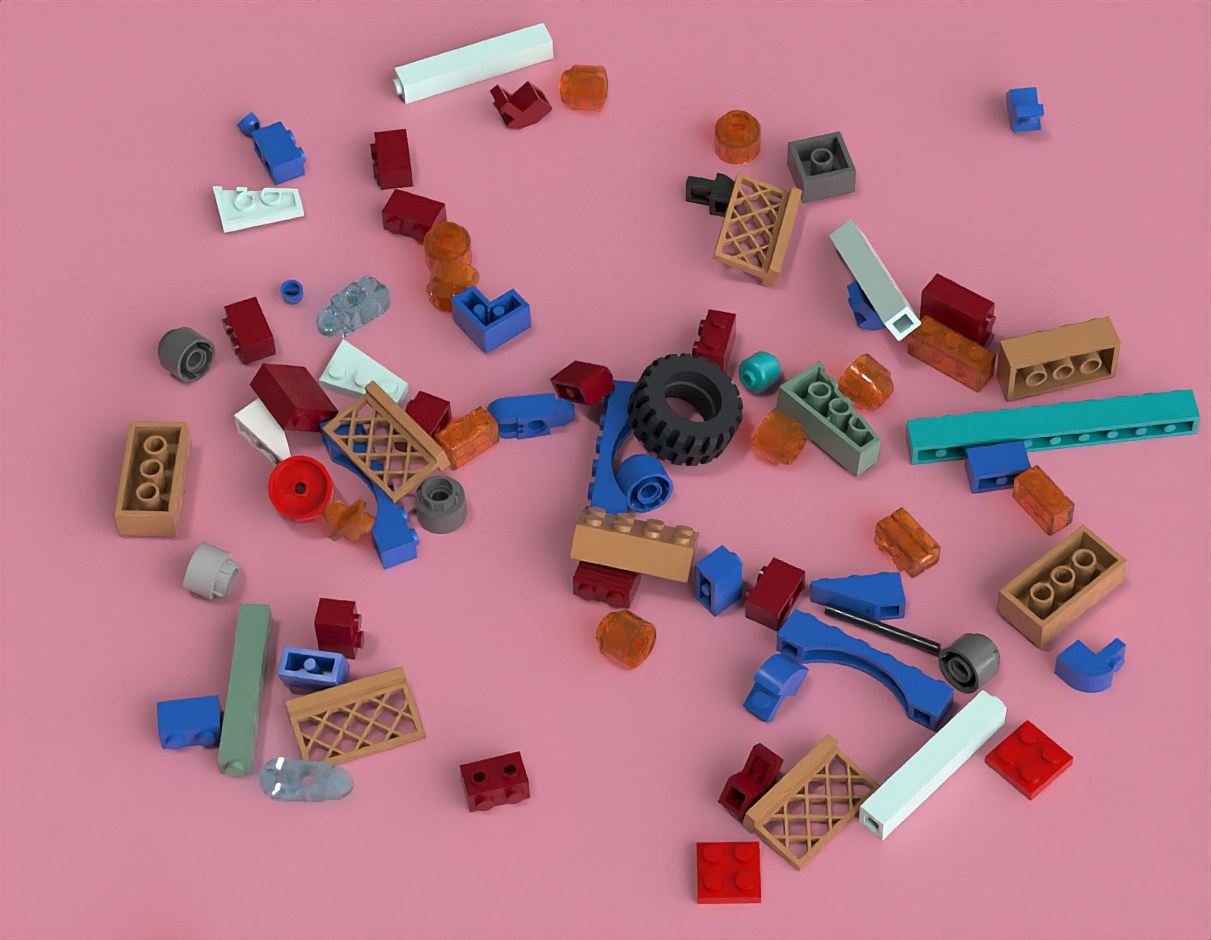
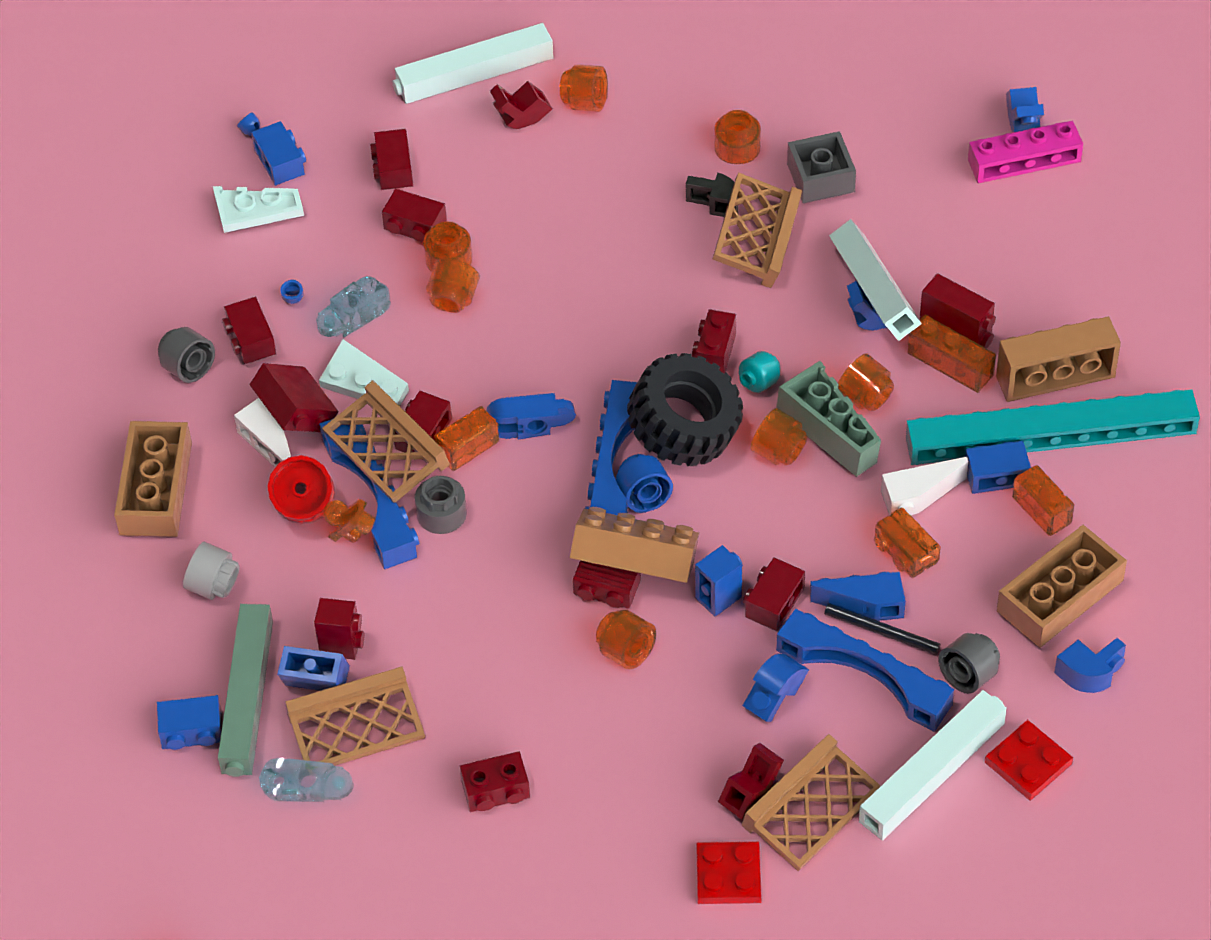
(490, 322): blue brick -> none
(583, 383): dark red brick -> none
(921, 486): none -> white slope
(1025, 151): none -> dark pink brick

